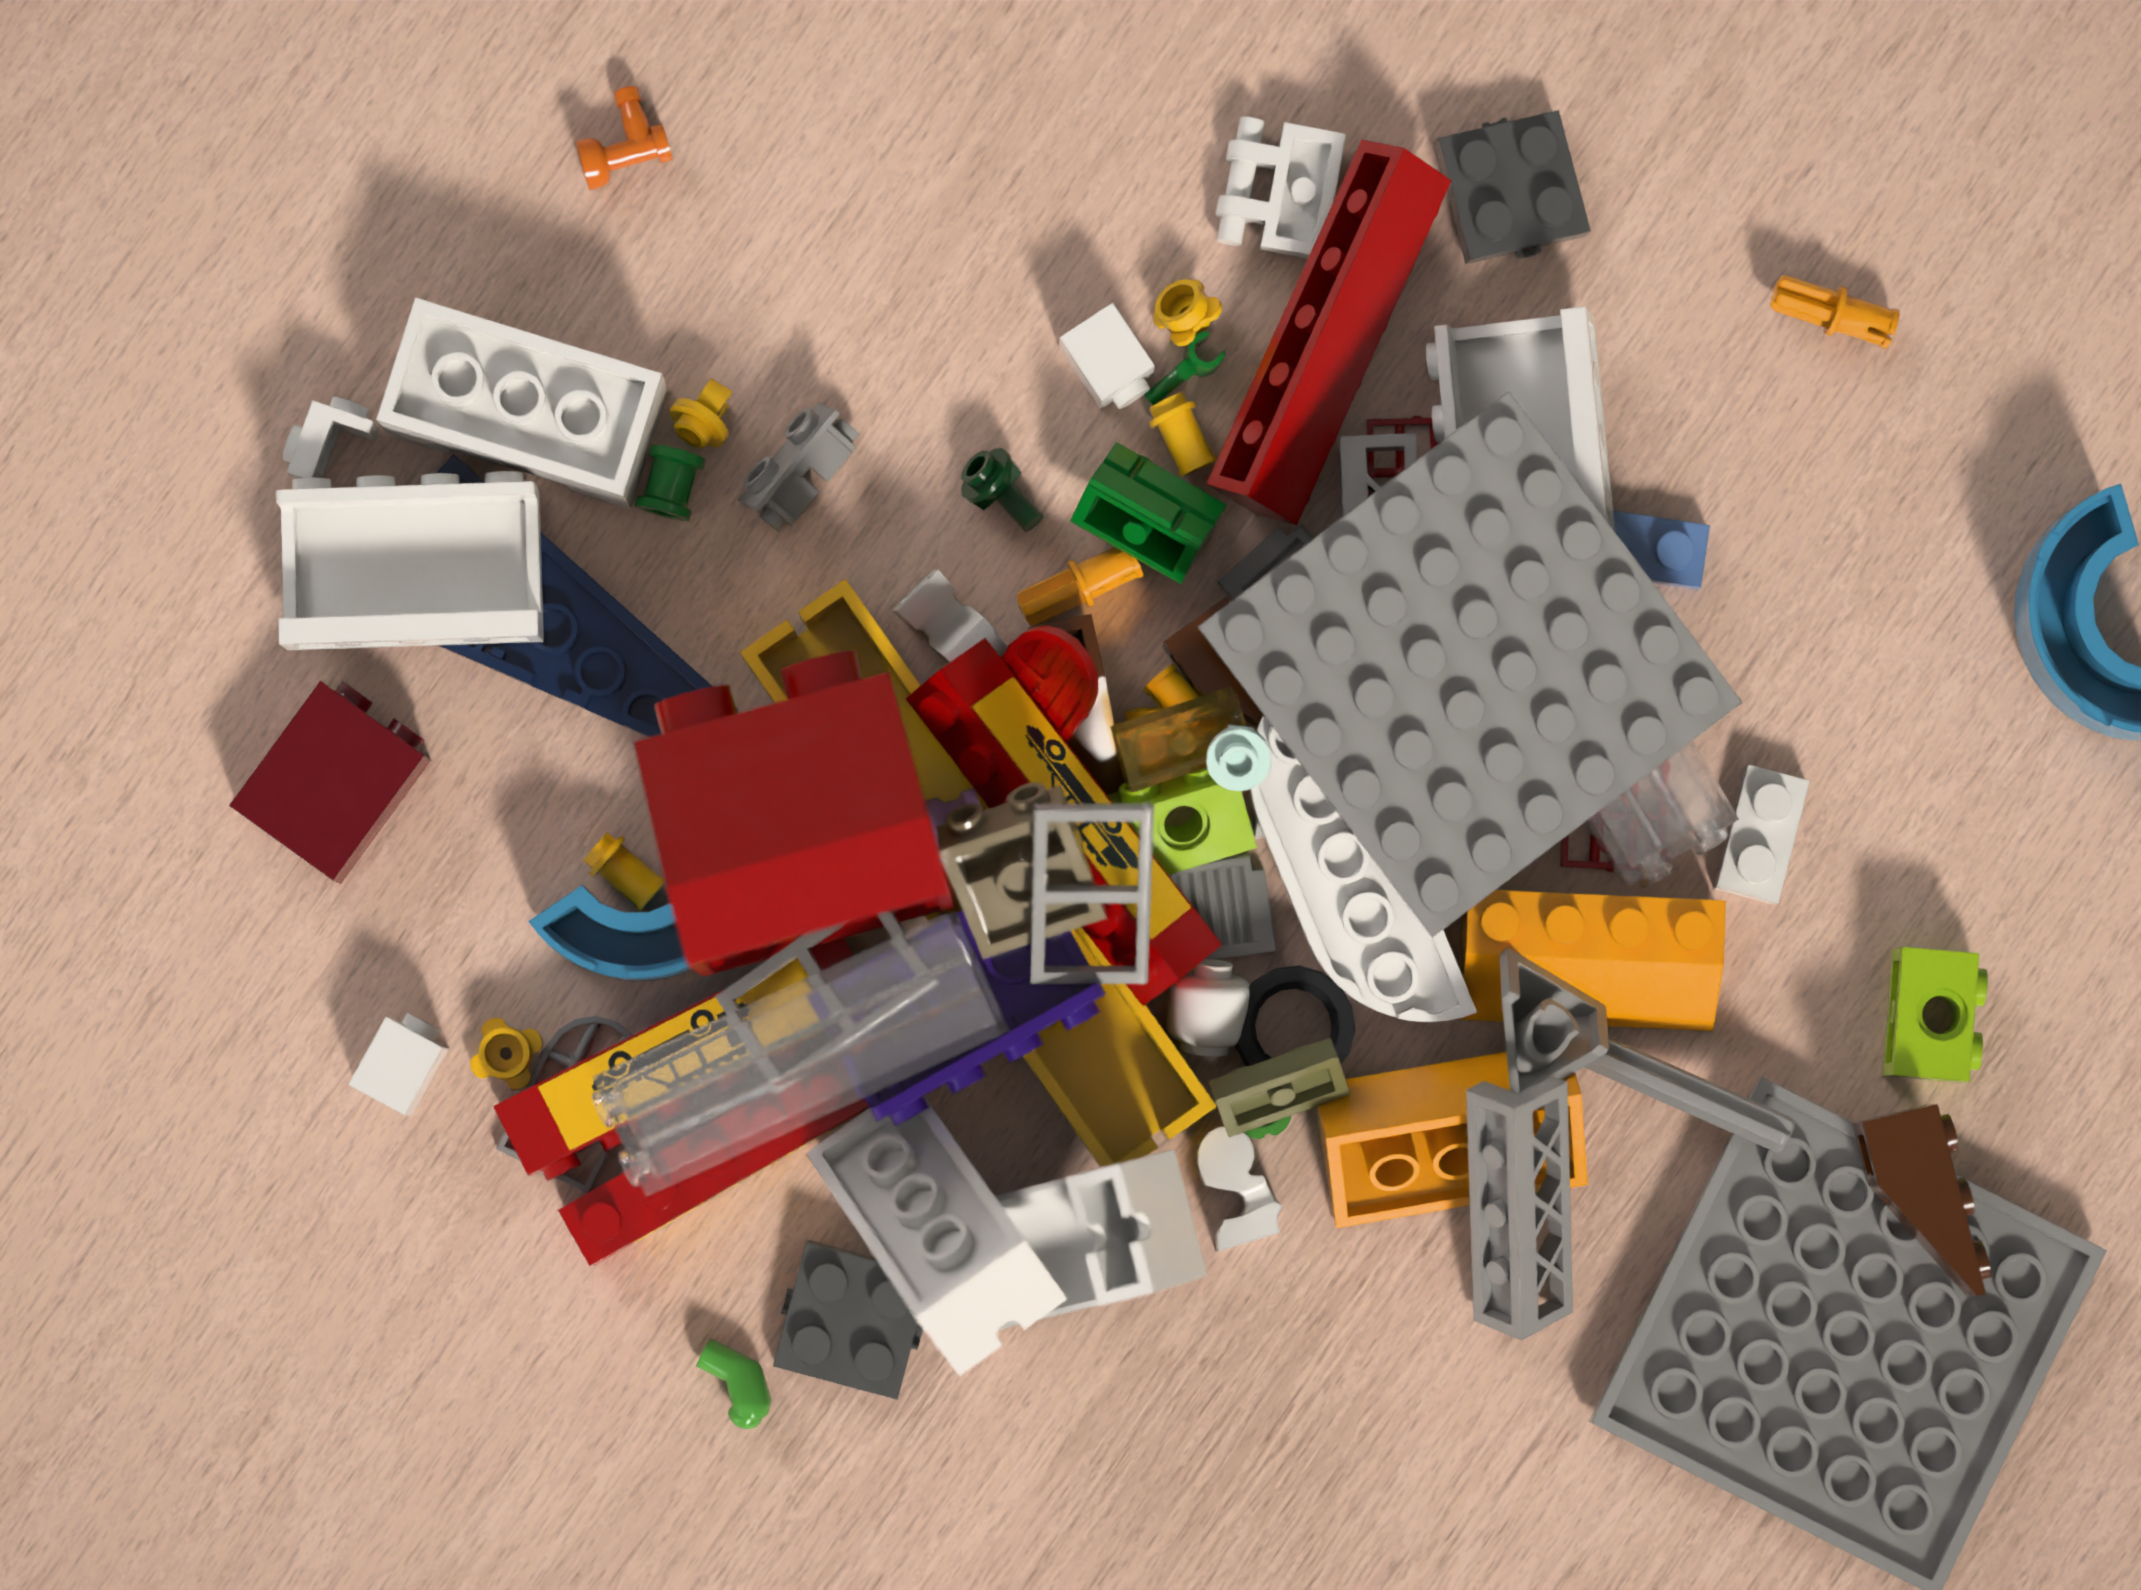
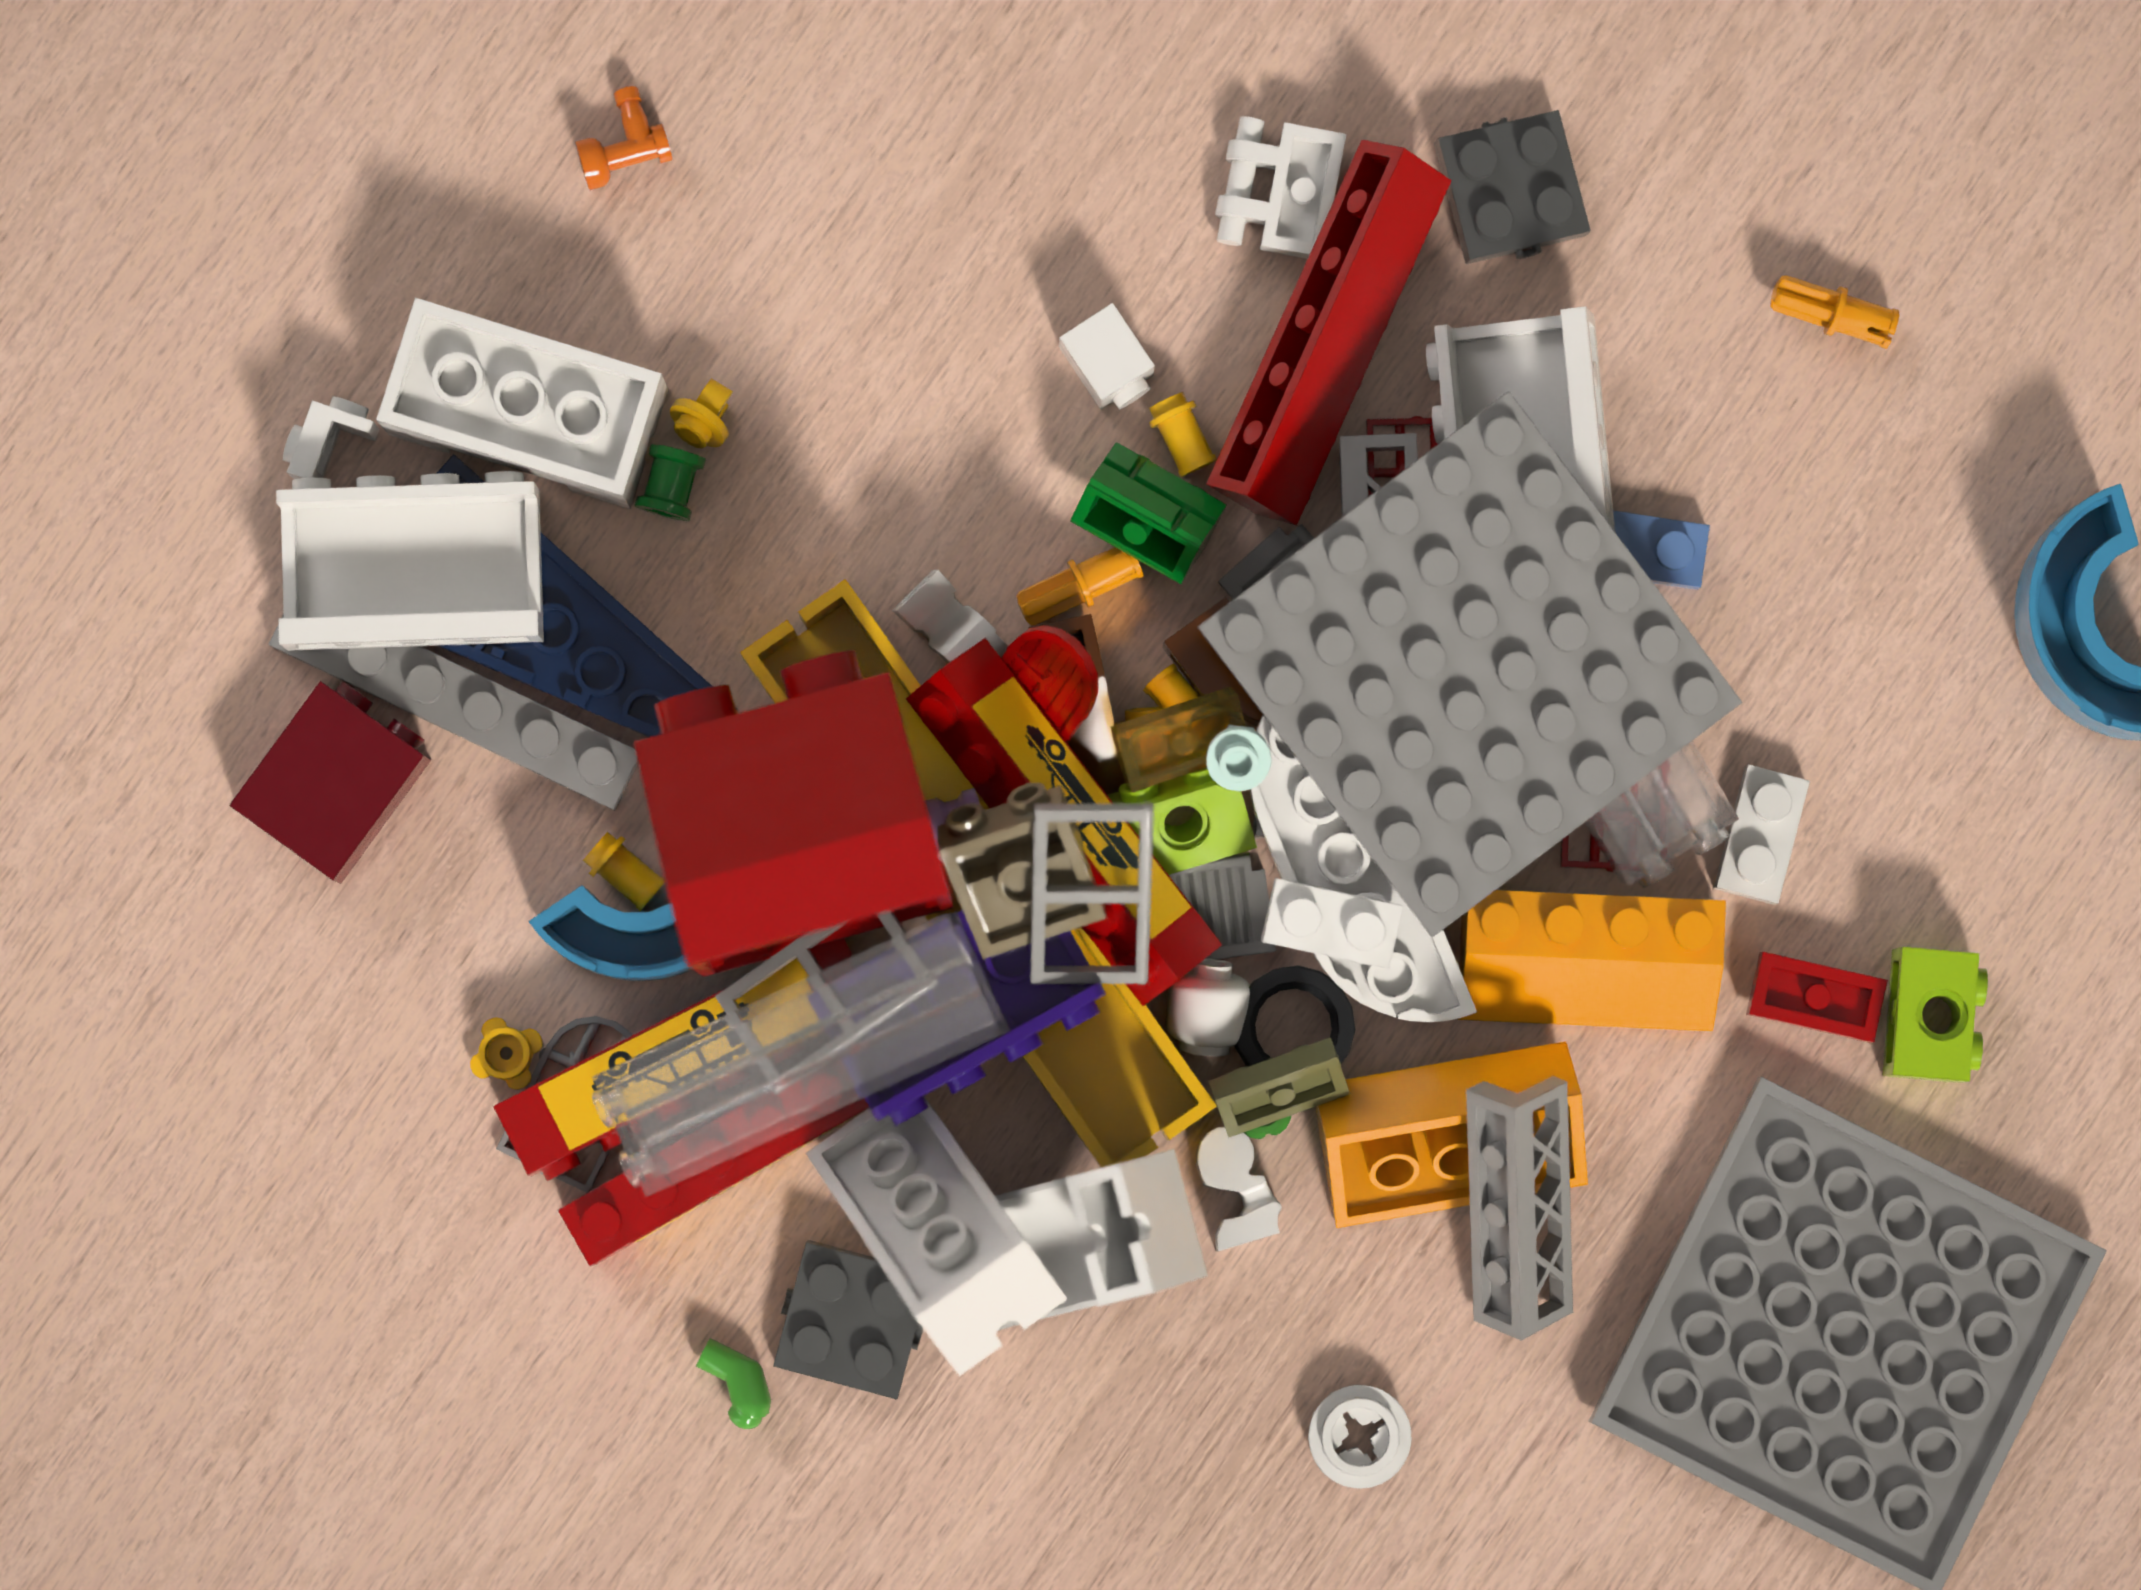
(400, 1063): white brick -> none
(484, 715): none -> light grey plate
(780, 480): light grey hinge -> none
(990, 479): dark green plate -> none
(1184, 370): green hand -> none
(1185, 310): yellow plate -> none
(1331, 923): none -> white plate
(1390, 1441): none -> white gear
(1547, 1023): light grey slope -> none
(1694, 1095): light grey axle -> none
(1816, 997): none -> red plate
(1915, 1177): reddish brown slope -> none

